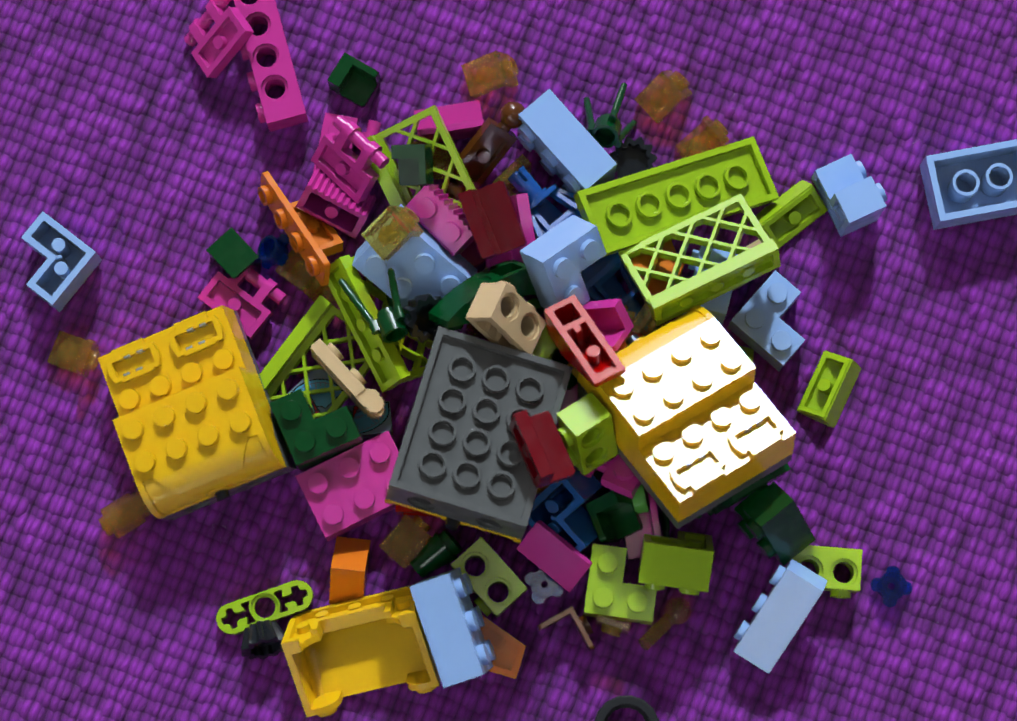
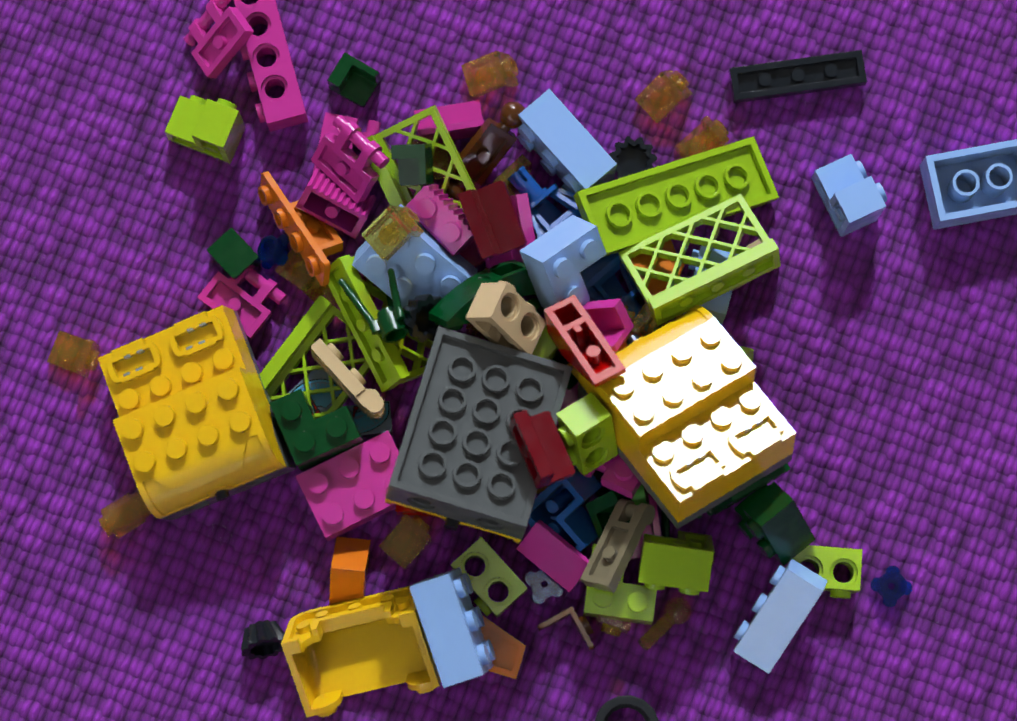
(66, 263): light blue brick -> none
(206, 126): none -> lime brick
(287, 590): lime beam -> none
(436, 553): dark green cone -> none
(608, 127): dark green plant -> none
(617, 544): none -> dark tan plate
(761, 325): light blue brick -> none
(791, 212): lime slope -> none
(797, 76): none -> black plate
(829, 388): lime slope -> none

